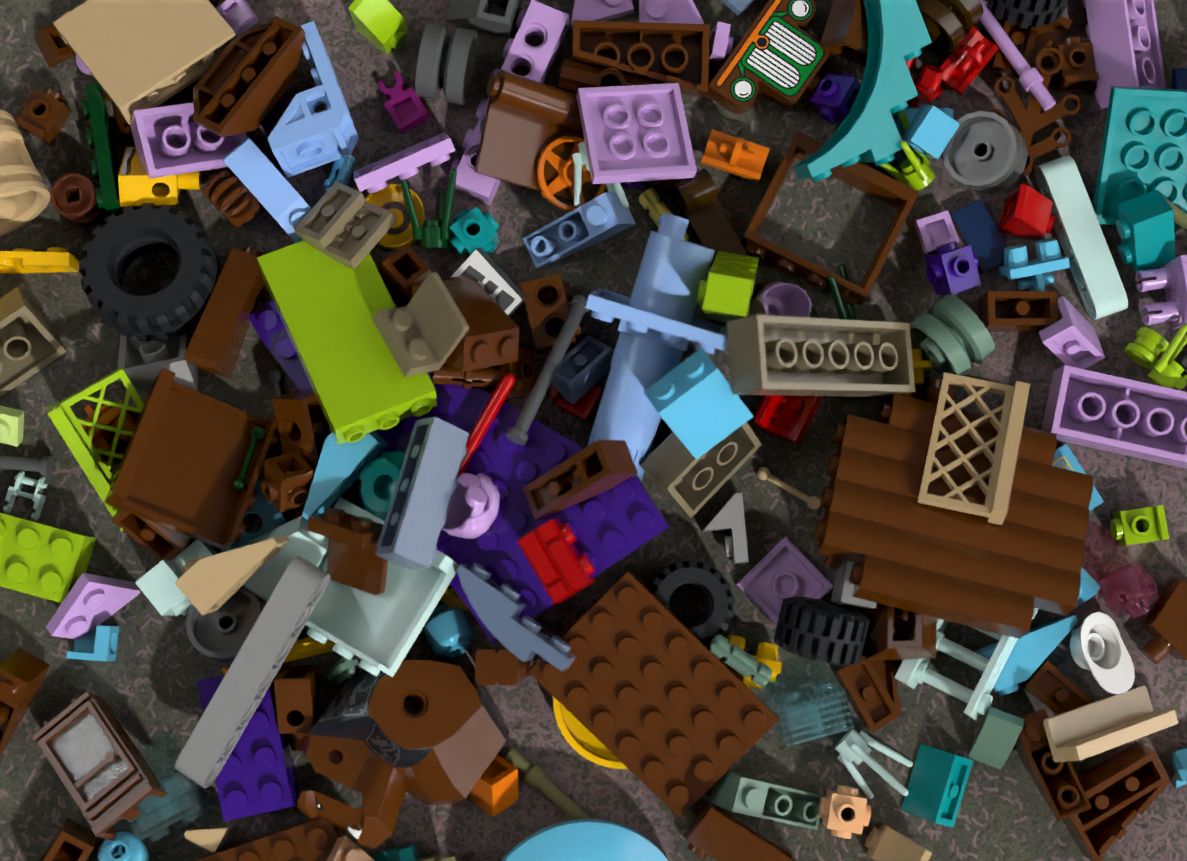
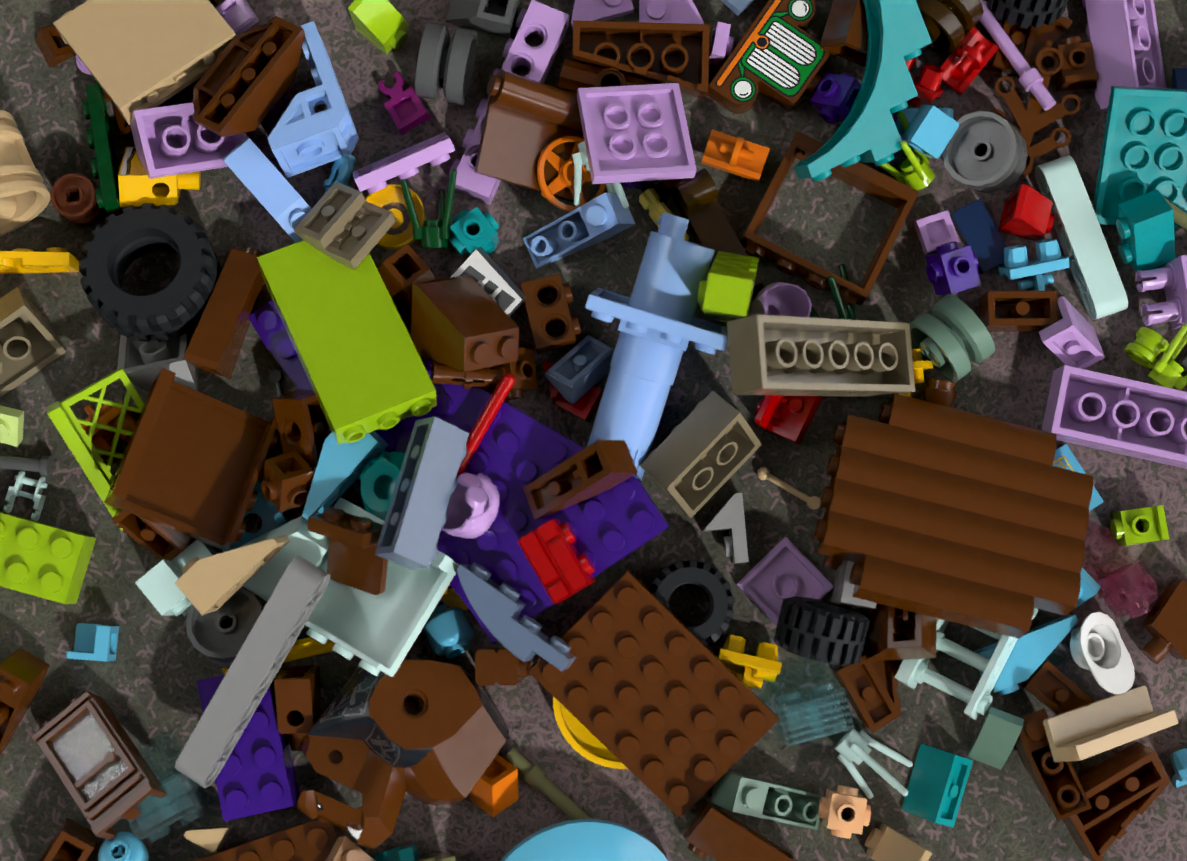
(50, 122): reddish brown brick -> none
(90, 604): lavender wing -> none
(230, 197): reddish brown gear -> none
(257, 435): dark green hinge -> none
(341, 671): sand green axle -> none
(424, 330): dark tan bracket -> none
(518, 433): dark grey bar -> none
(698, 404): medium azure slope -> none
(740, 660): sand green axle -> none
(1005, 450): tan fence -> none

